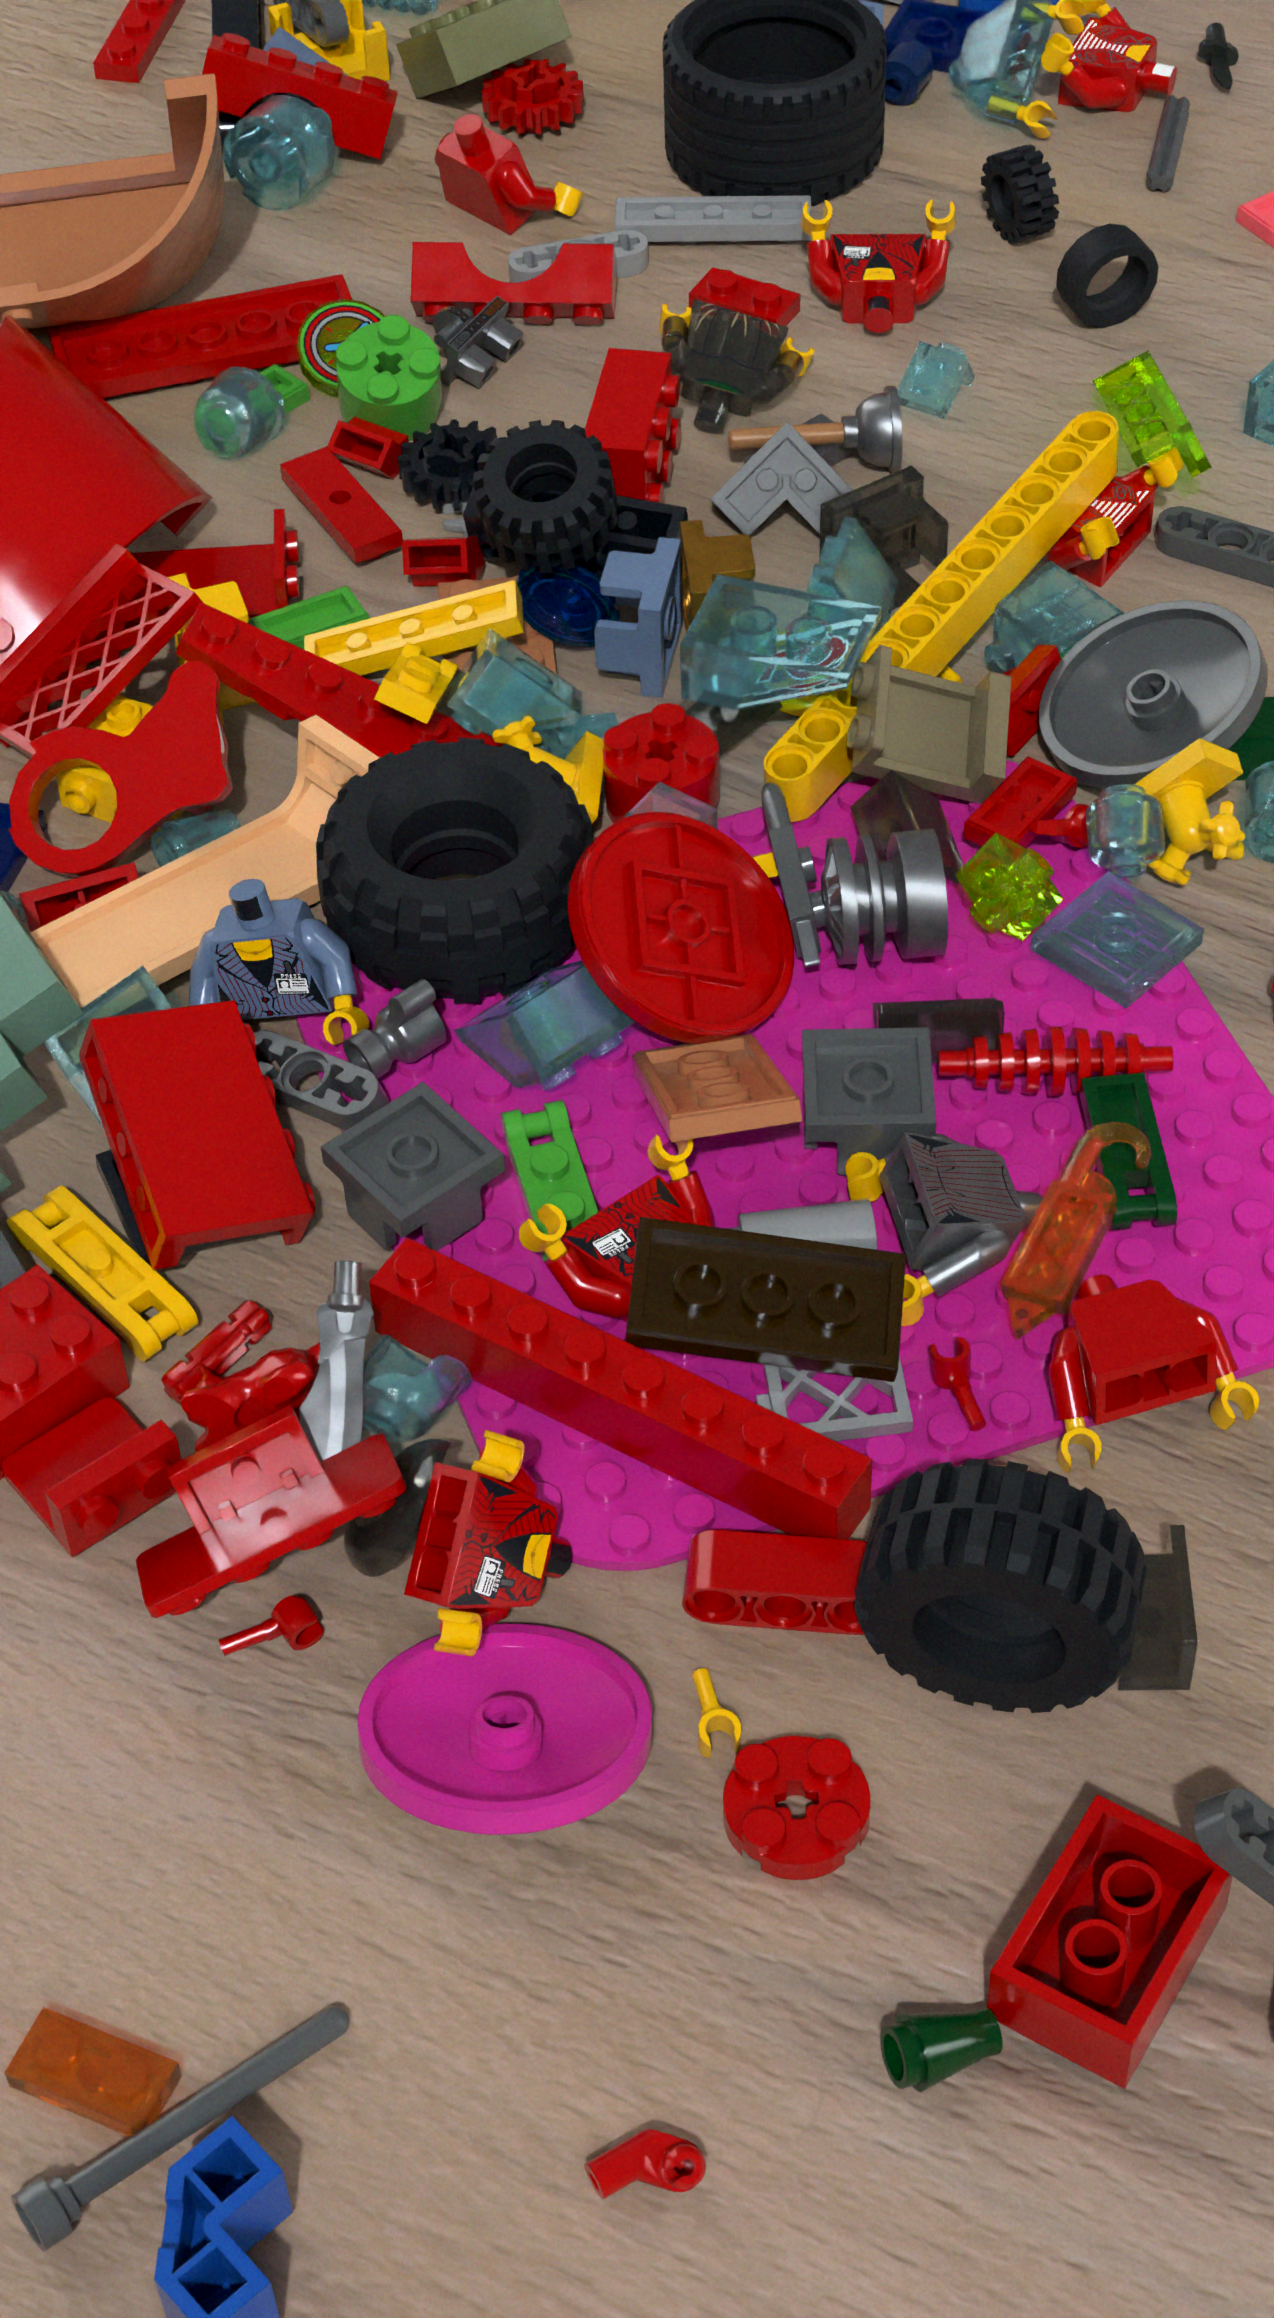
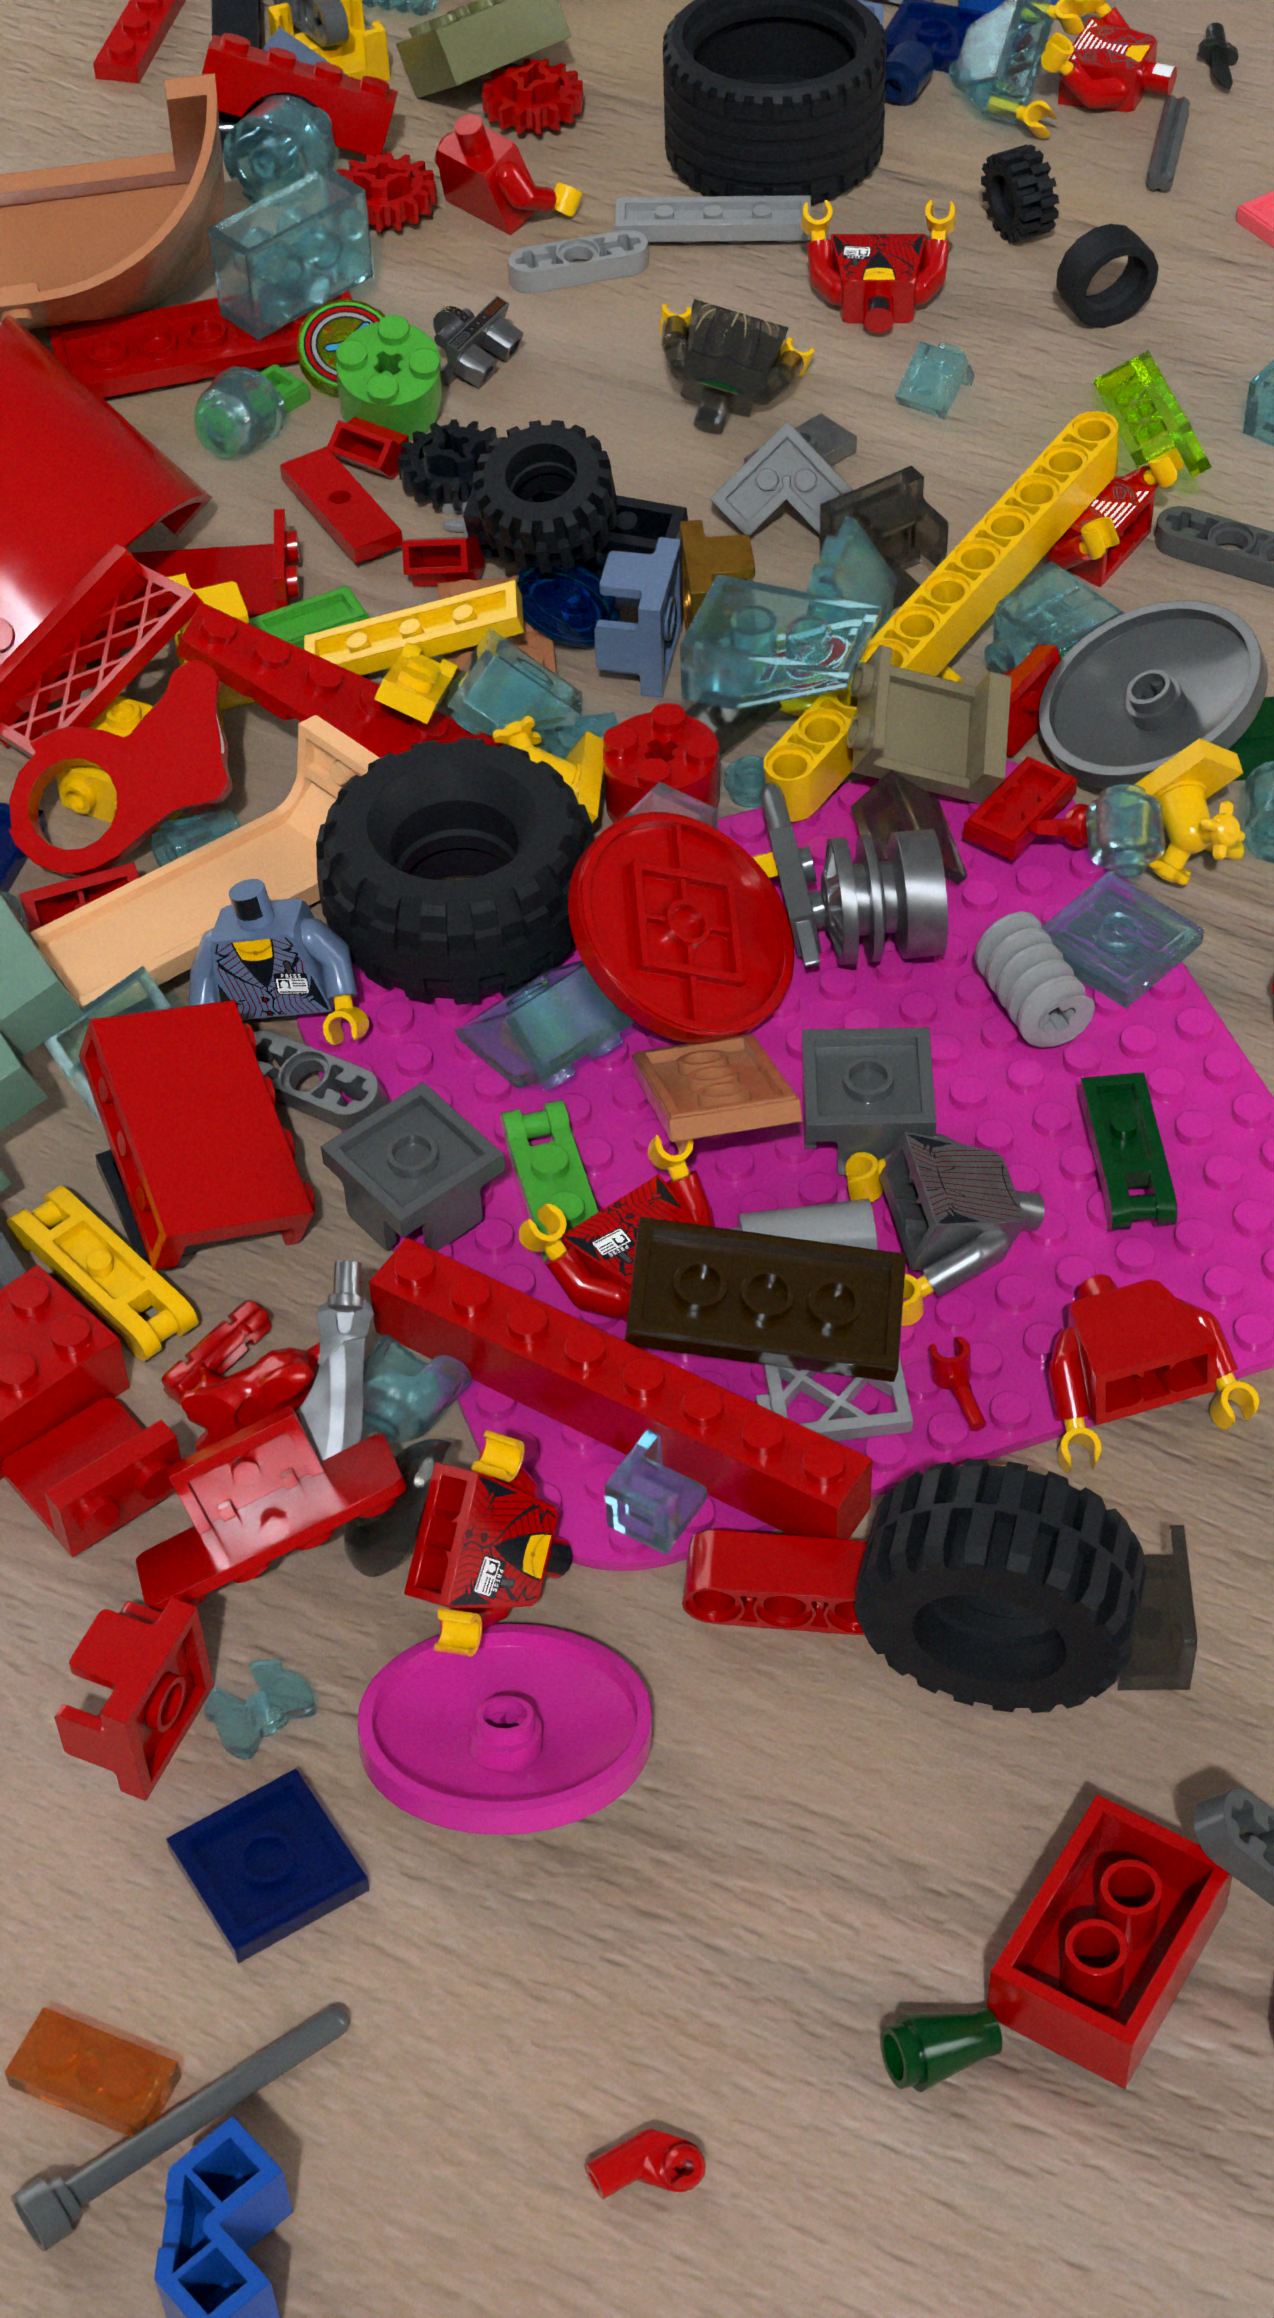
(158, 1687): none -> red panel
(245, 1725): none -> clear light blue piece
(267, 1865): none -> clear blue tile
(289, 1618): red hand -> none
(291, 252): none -> clear light blue brick
(393, 189): none -> red gear
(402, 1031): flat silver piece -> none
(574, 286): red arch -> none
(636, 420): red brick -> none
(650, 1499): none -> clear light blue panel
(713, 1716): yellow hand -> none
(745, 781): none -> clear light blue plate
(746, 296): red plate -> none
(805, 1768): red plate -> none
(873, 431): flat silver piece -> none
(949, 1021): clear smoke panel -> none
(1019, 894): clear neon green brick -> none
(1033, 980): none -> light grey piece
(1053, 1060): red piece -> none
(1067, 1230): clear orange plate -> none

